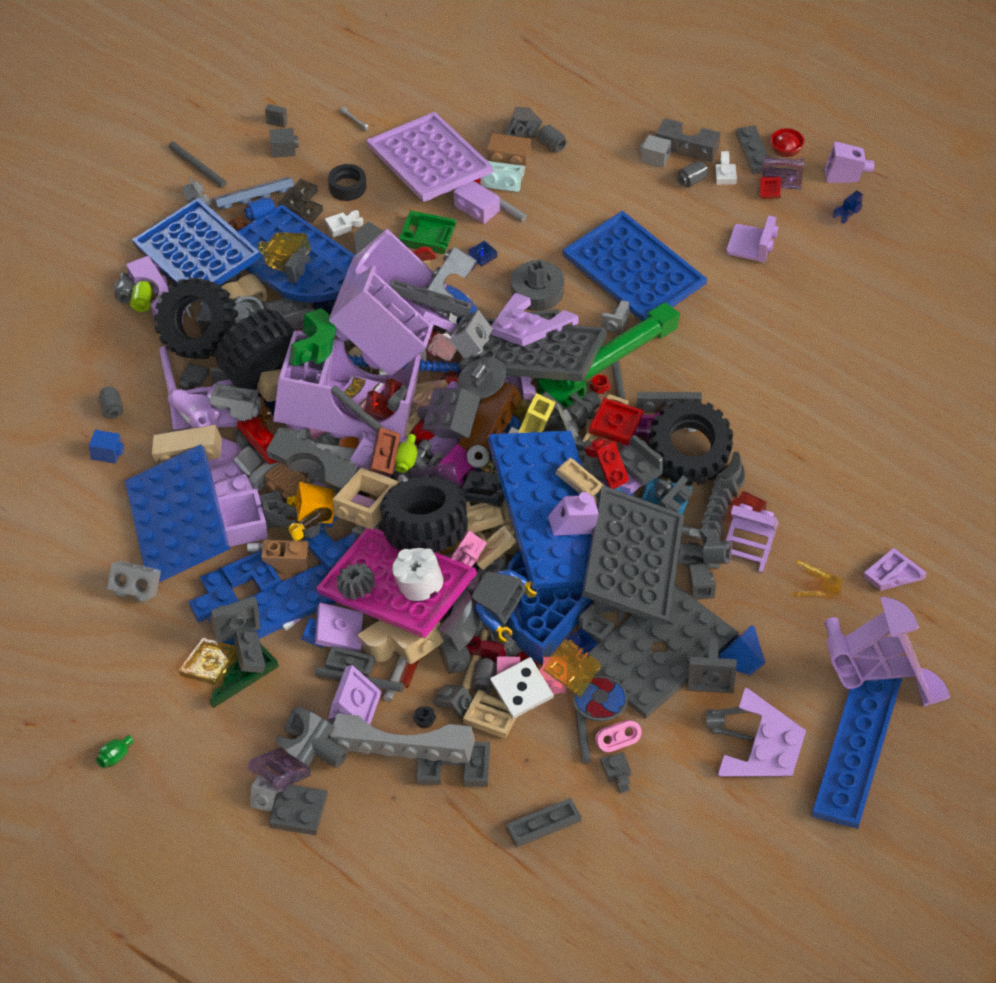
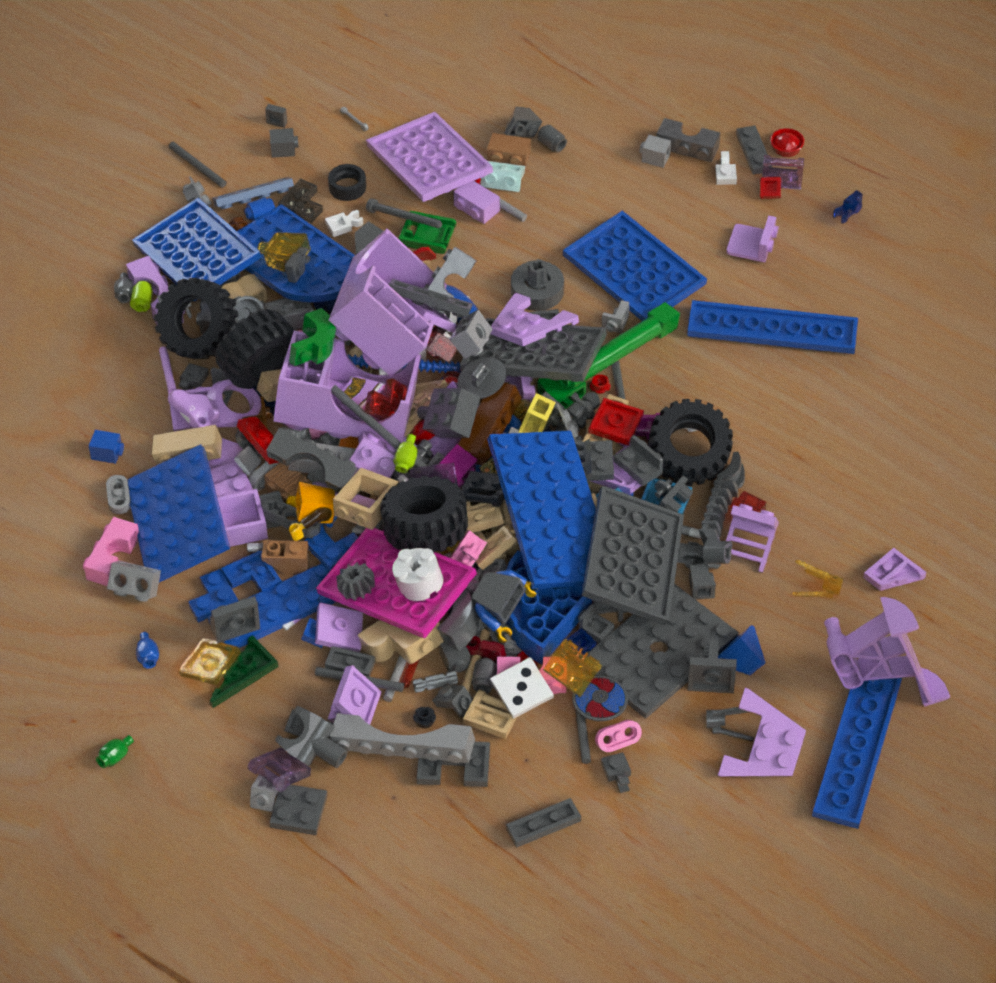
(110, 402): dark grey brick -> none
(116, 537): none -> bright pink arch
(118, 494): none -> light grey plate
(147, 651): none -> blue plant
(242, 401): light grey plate -> none
(249, 651): dark grey plate -> none
(372, 206): none -> dark grey bar
(384, 452): copper plate -> none
(395, 399): dark grey piece -> none
(435, 681): none -> dark grey axle
(471, 459): light grey plate -> none
(482, 253): clear blue plate -> none
(574, 515): lavender torso -> none
(579, 478): tan plate -> none
(609, 460): red bracket -> none
(658, 400): dark grey plate -> none
(692, 174): dark grey brick -> none
(773, 327): none -> blue plate
(846, 164): lavender torso -> none

